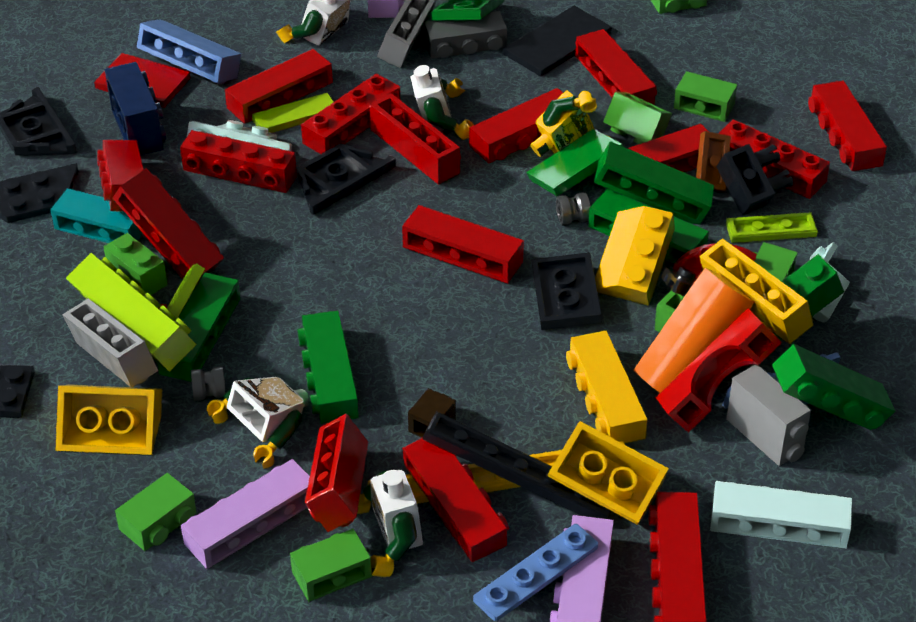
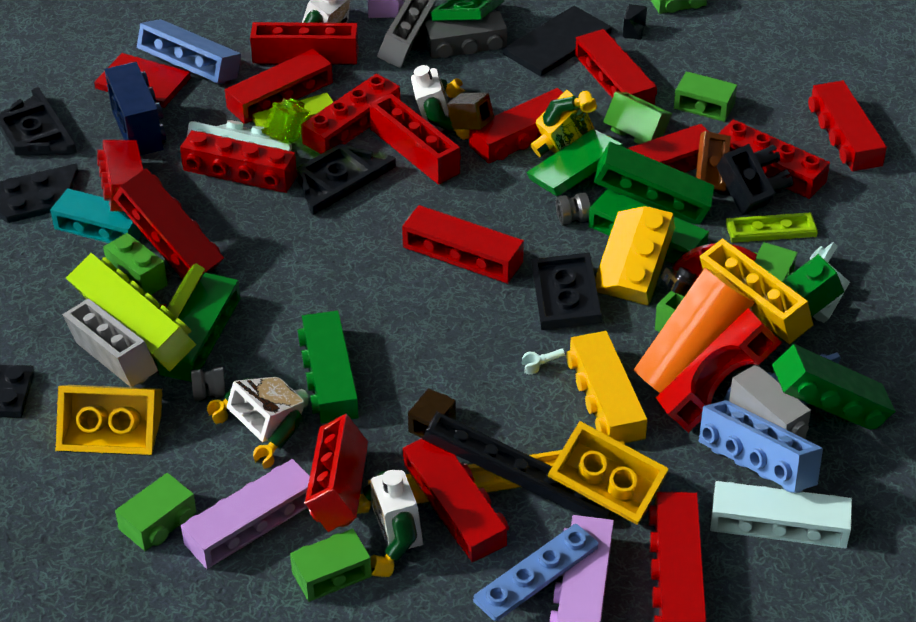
(285, 40): none -> red brick
(286, 120): none -> clear neon green brick
(470, 111): none -> dark brown brick
(534, 360): none -> light aqua hand
(634, 21): none -> black slope
(760, 446): none -> medium blue brick

